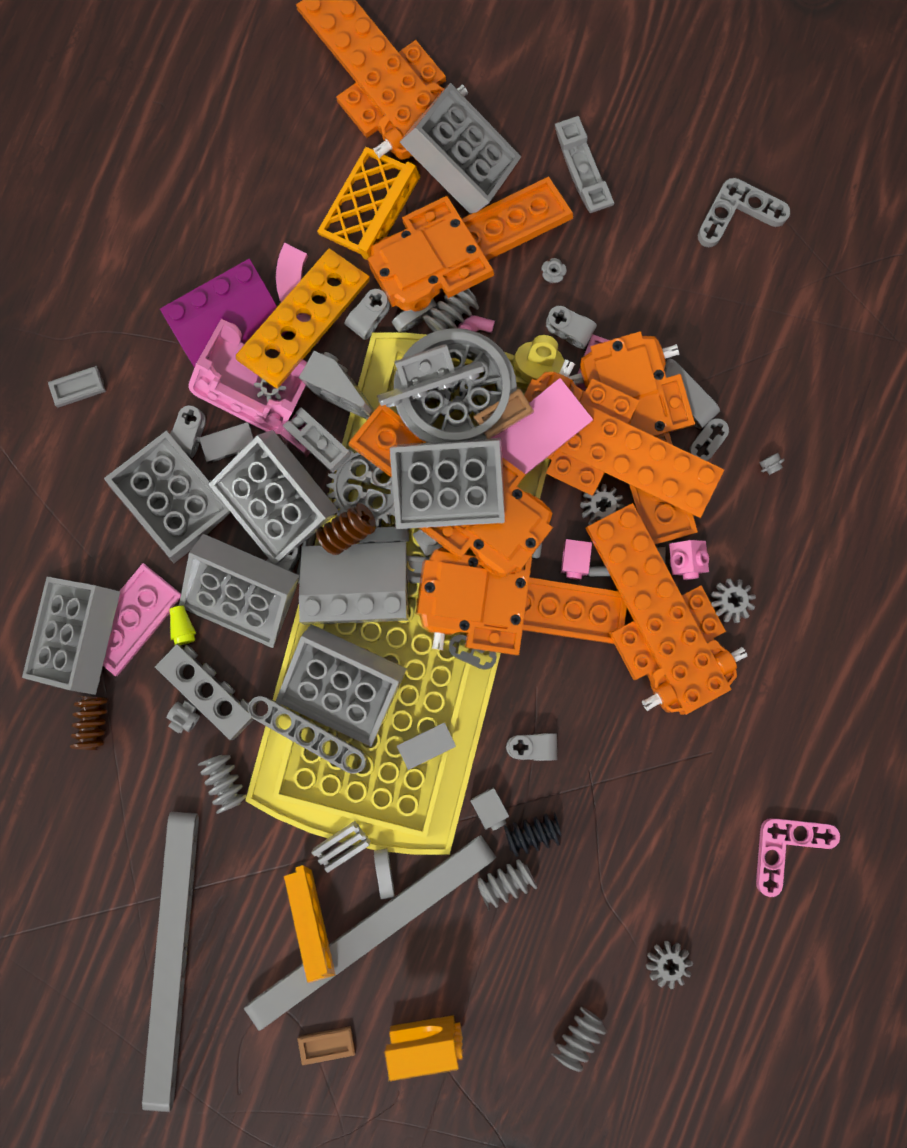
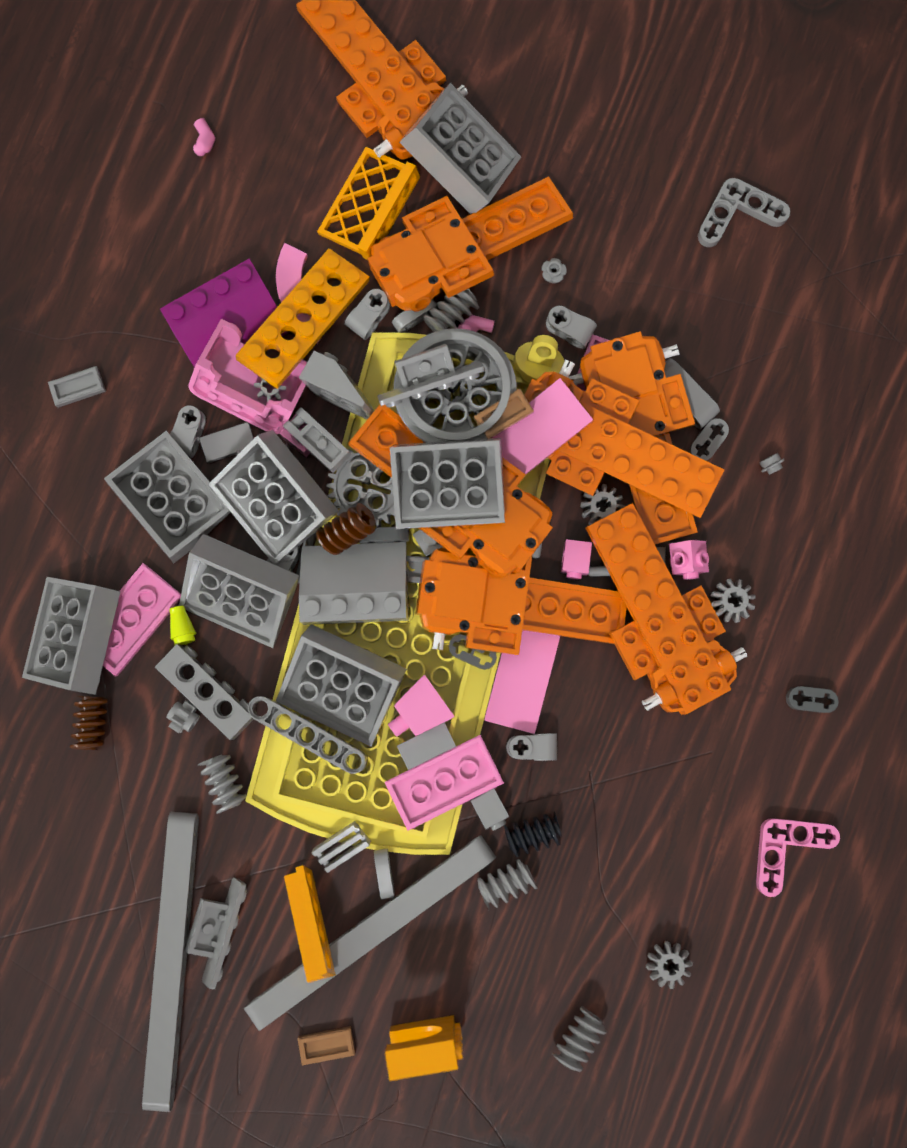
(206, 138): none -> bright pink arm
(213, 930): none -> light grey bracket
(420, 709): none -> bright pink torso
(443, 782): none -> bright pink tile
(522, 683): none -> bright pink tile
(582, 165): light grey slope -> none
(812, 693): none -> dark grey beam

